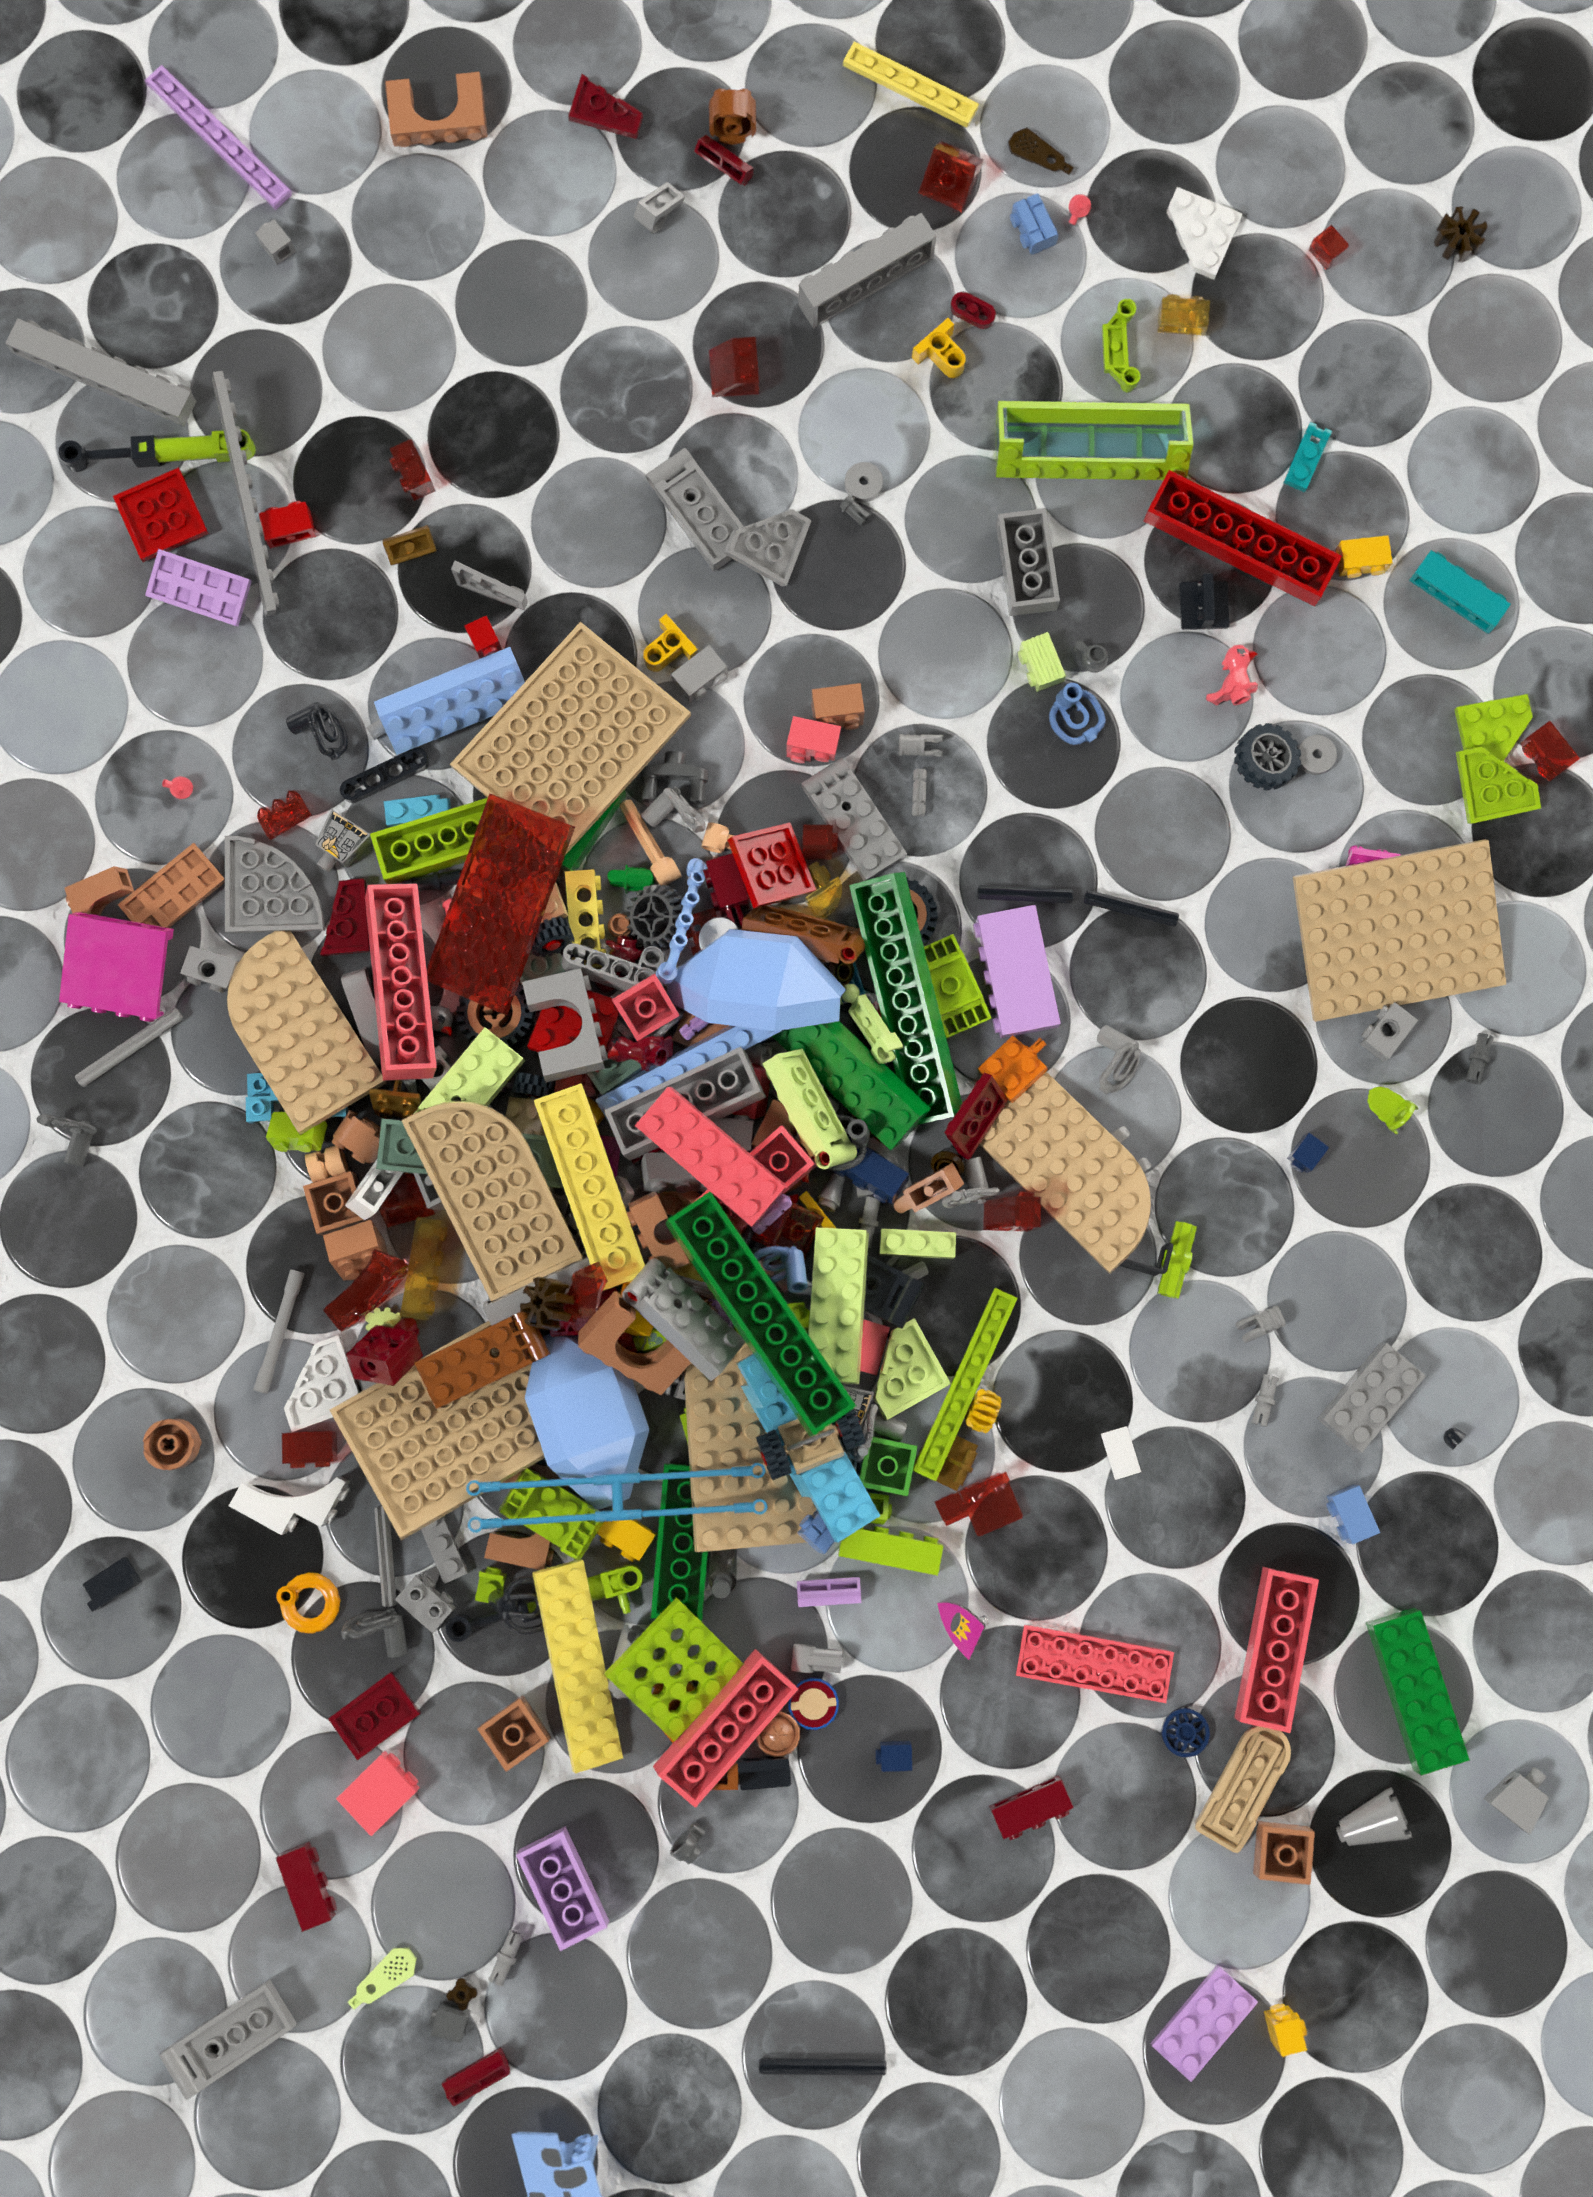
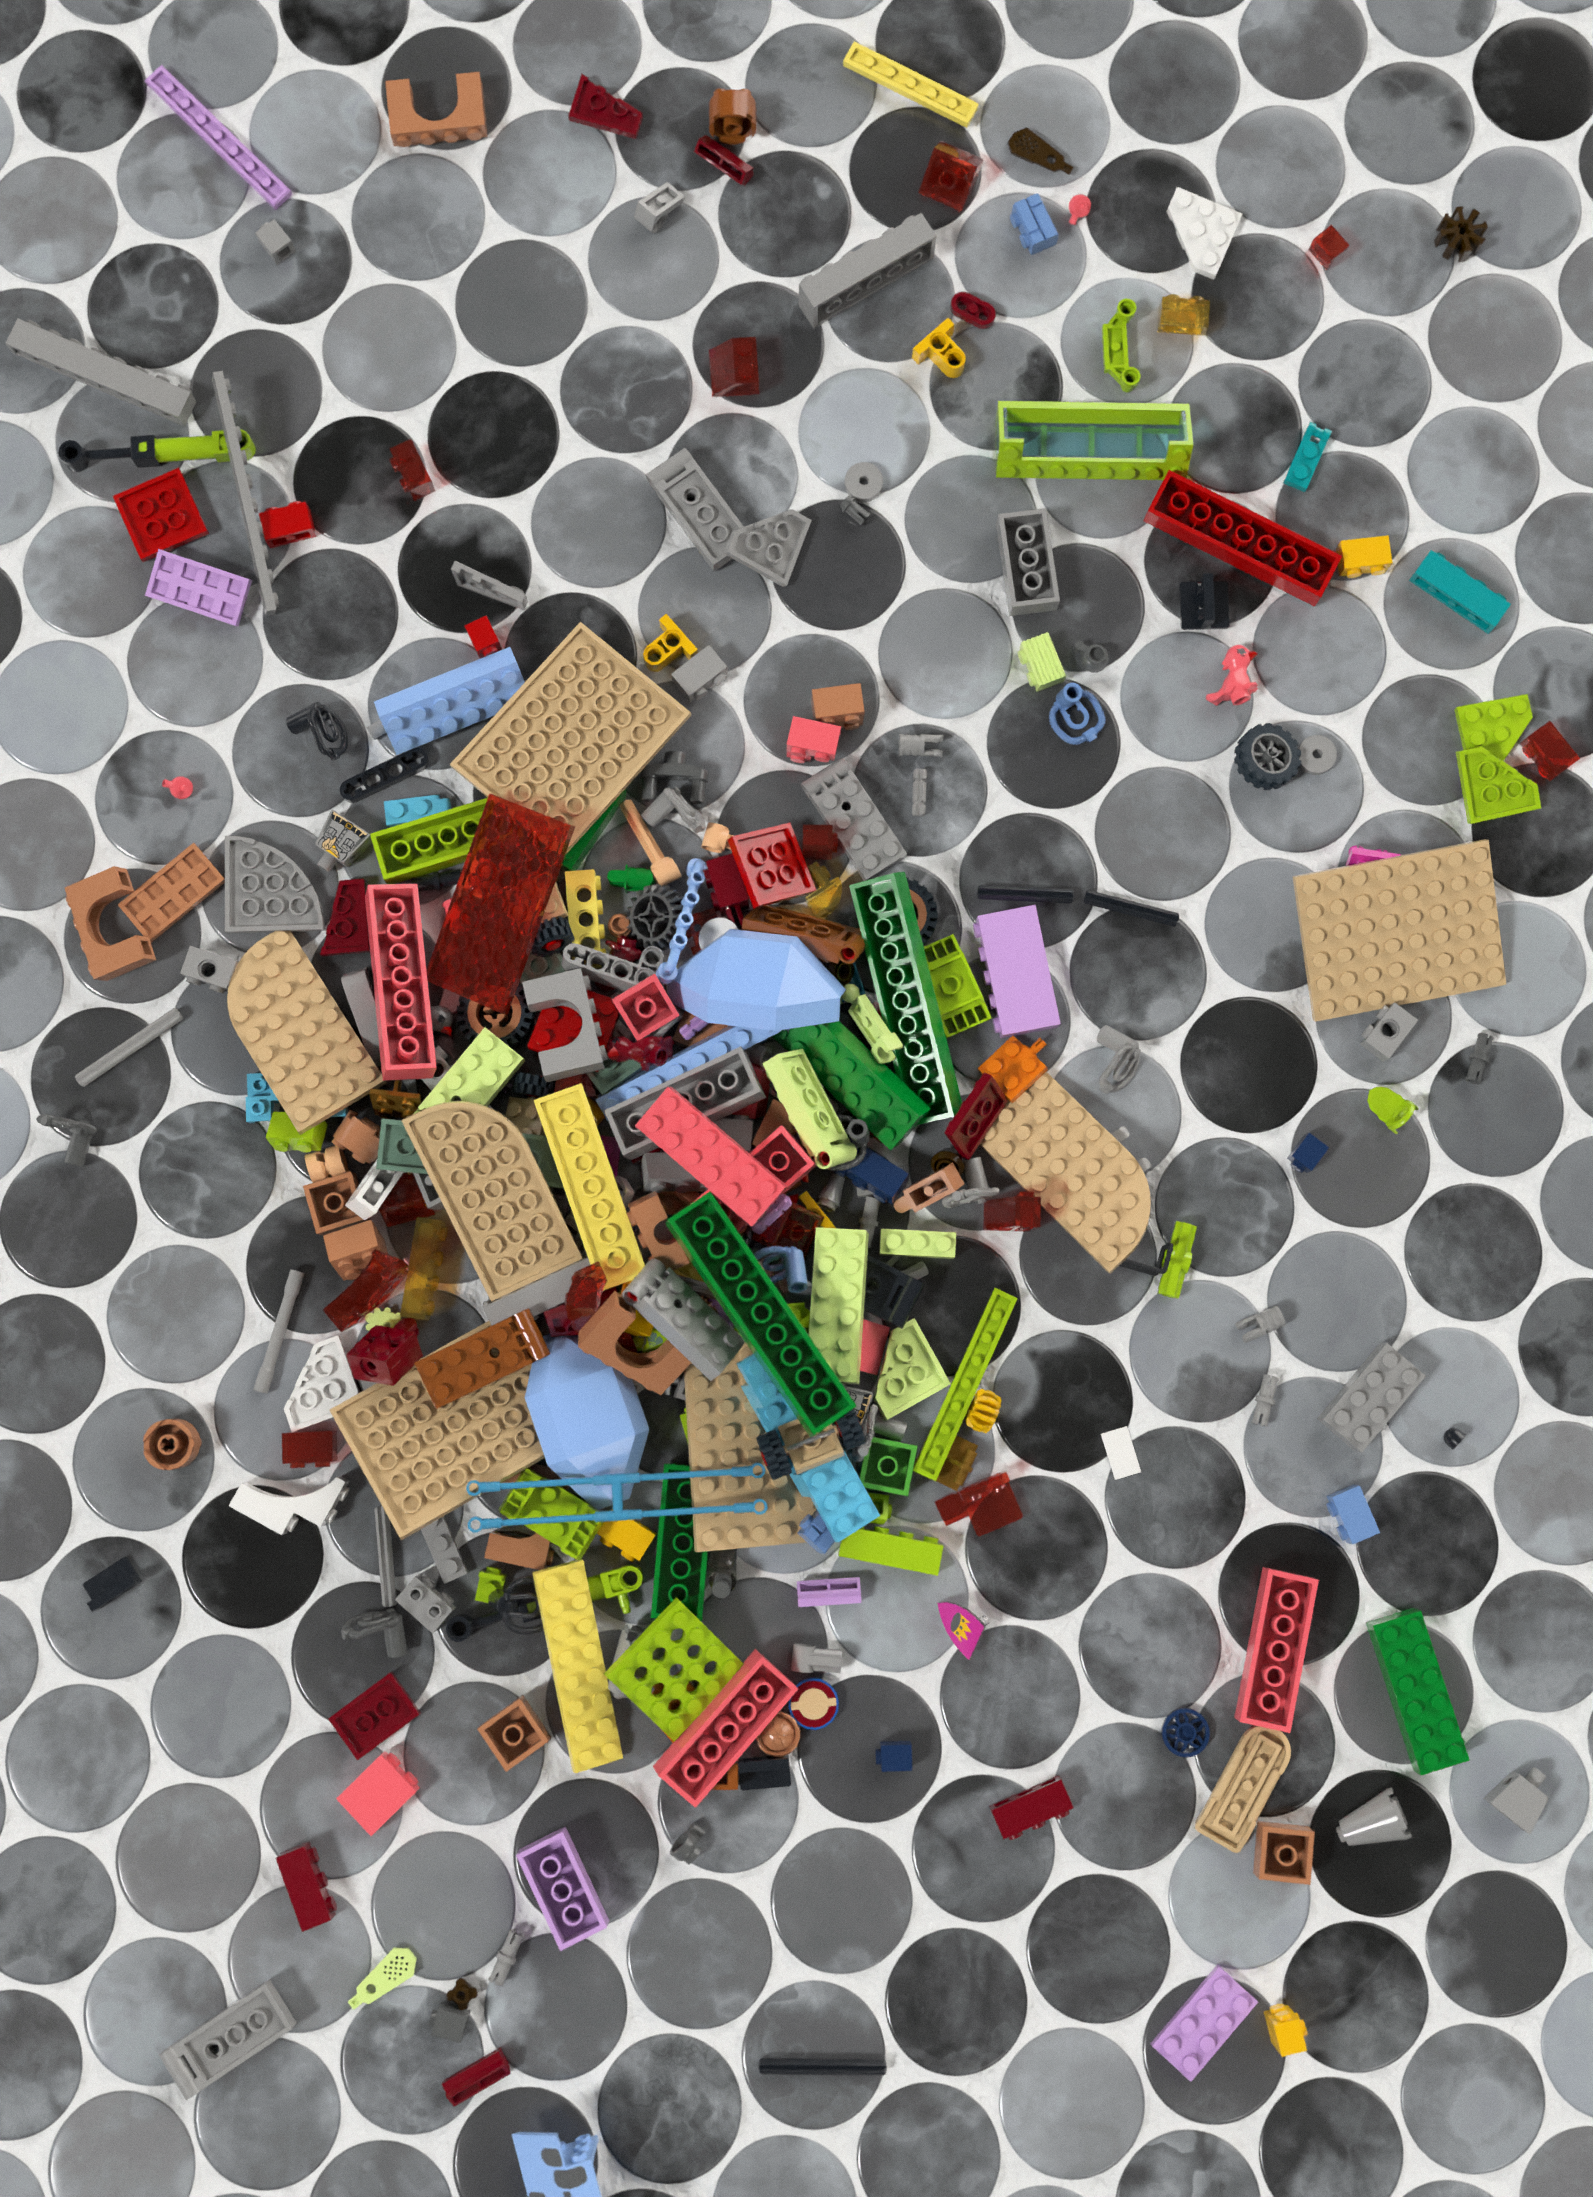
(114, 966): dark pink panel -> none
(283, 815): clear red plate -> none
(294, 1587): light orange piece -> none
(409, 545): pearl gold slope -> none
(546, 1303): dark brown gear -> none
(1095, 1663): coral plate -> none

